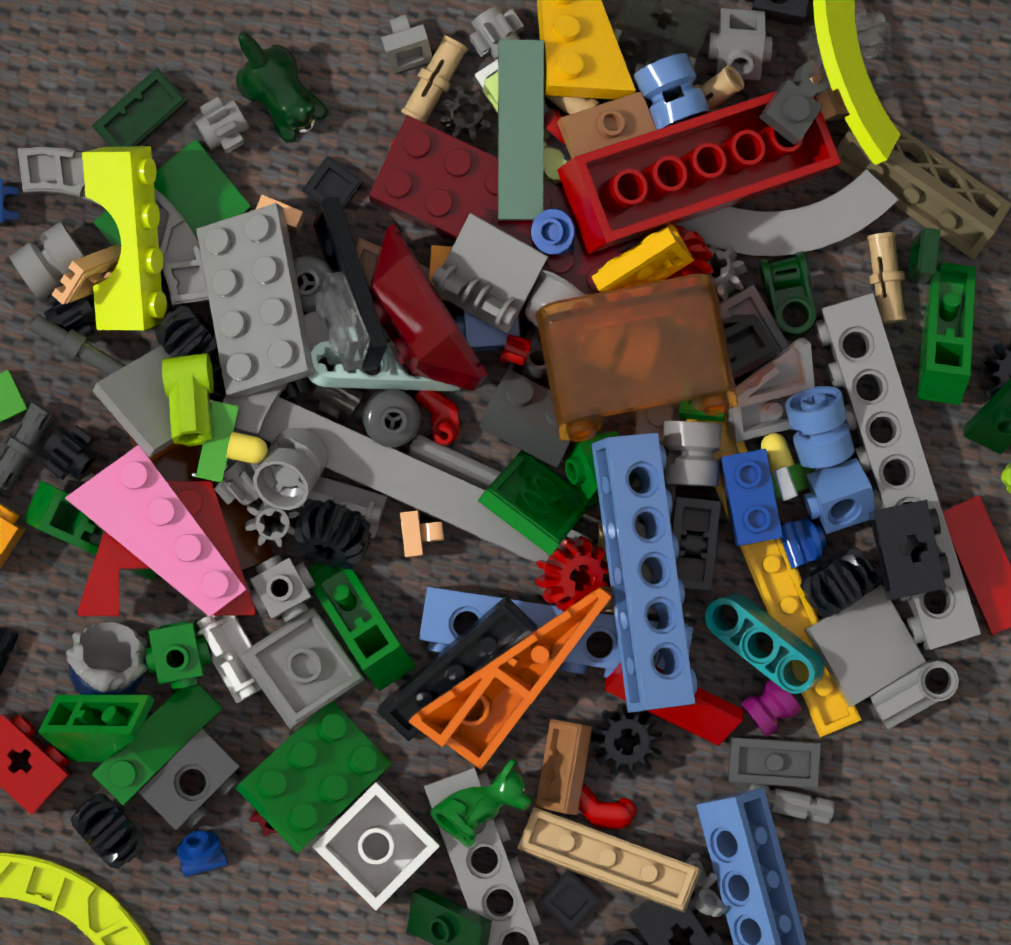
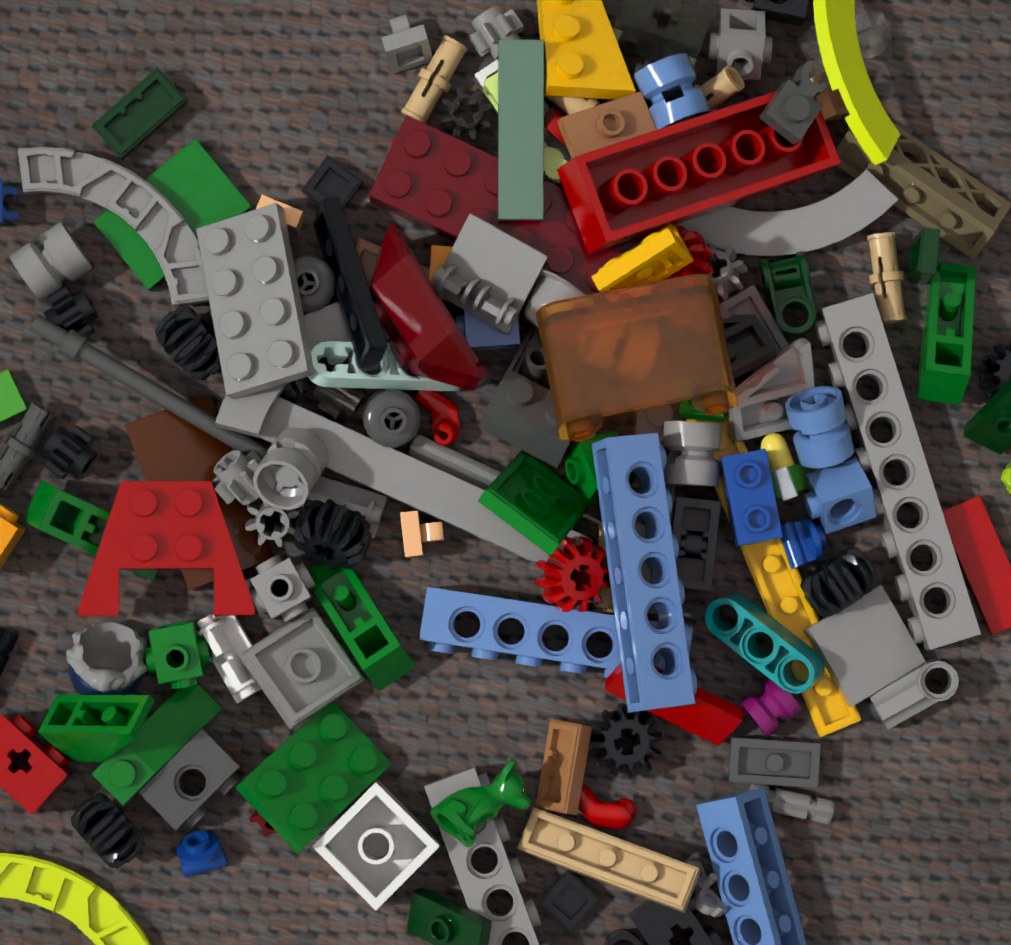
(86, 273): light nougat tile -> none
(124, 185): neon yellow arch -> none
(139, 401): light grey tile -> none
(151, 522): bright pink wing -> none
(187, 386): lime piece -> none
(222, 125): light grey gear -> none
(227, 444): bright green piece -> none
(273, 81): dark green animal -> none
(344, 322): clear plate -> none
(477, 646): black tile -> none
(488, 704): orange wedge -> none
(515, 350): red hand -> none
(554, 232): plate -> none
(890, 533): black brick -> none

